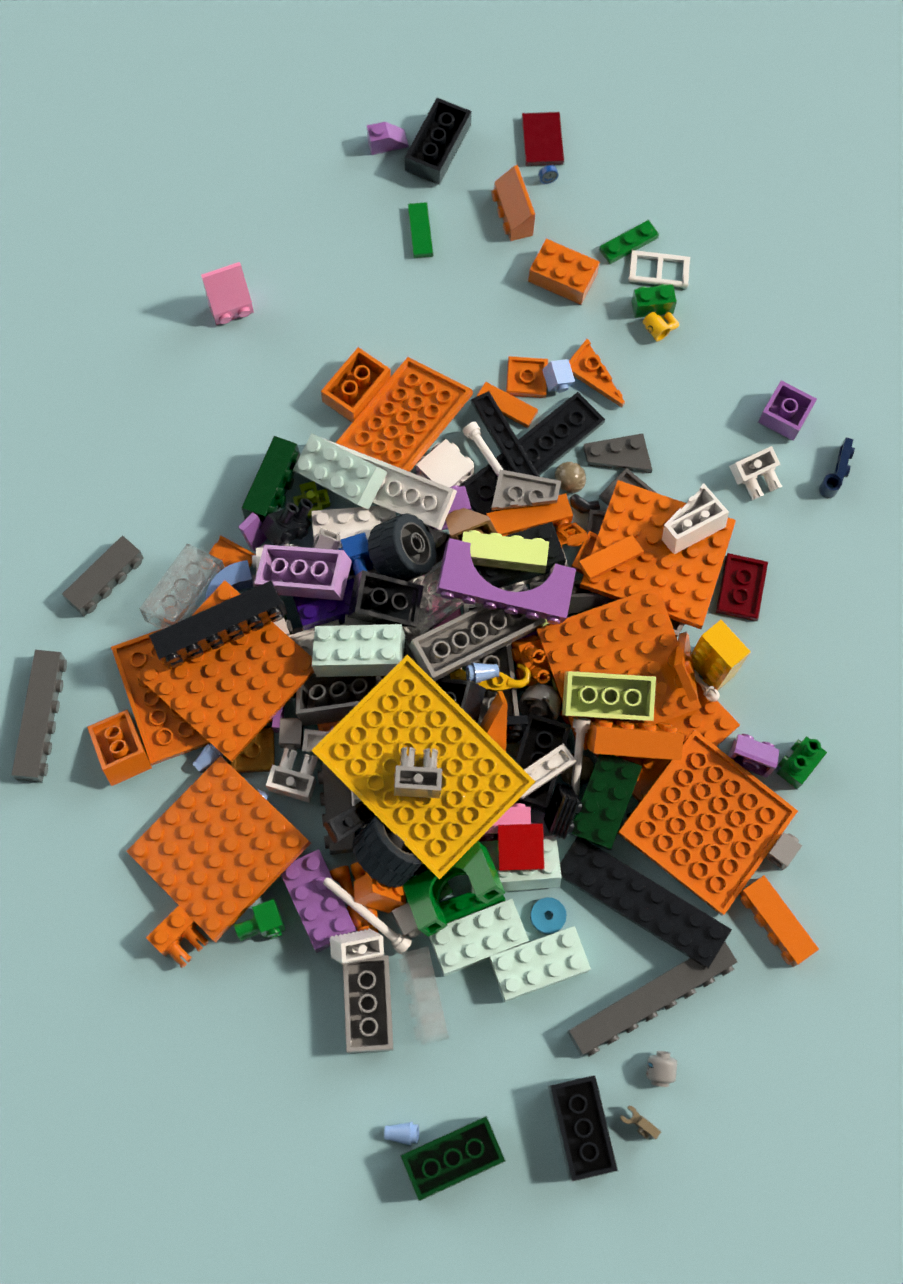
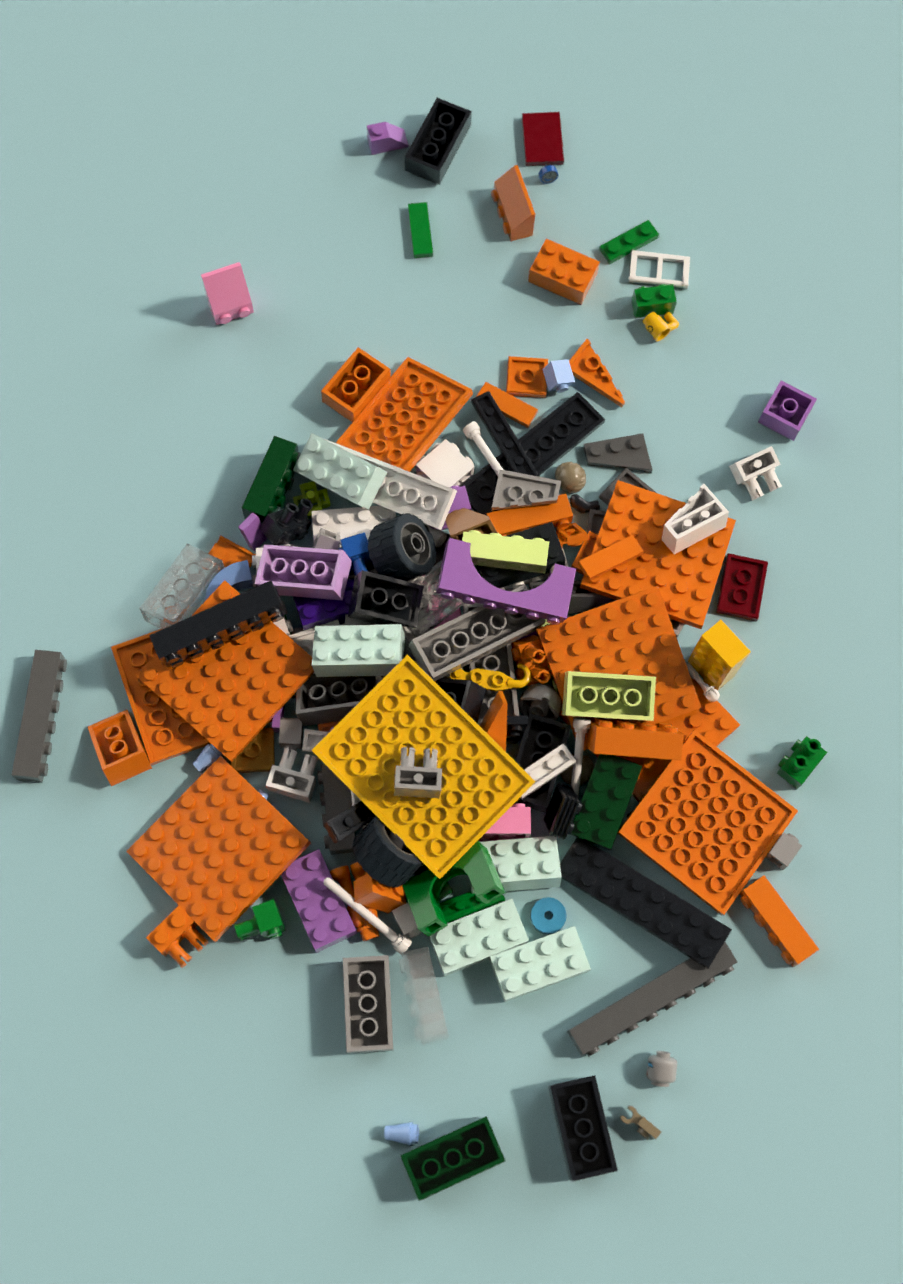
(103, 576): dark grey brick -> none
(356, 946): white brick -> none
(480, 672): light blue cone -> none
(521, 847): red tile -> none
(684, 666): orange wing -> none
(754, 755): medium lavender slope -> none
(841, 470): dark blue plate -> none

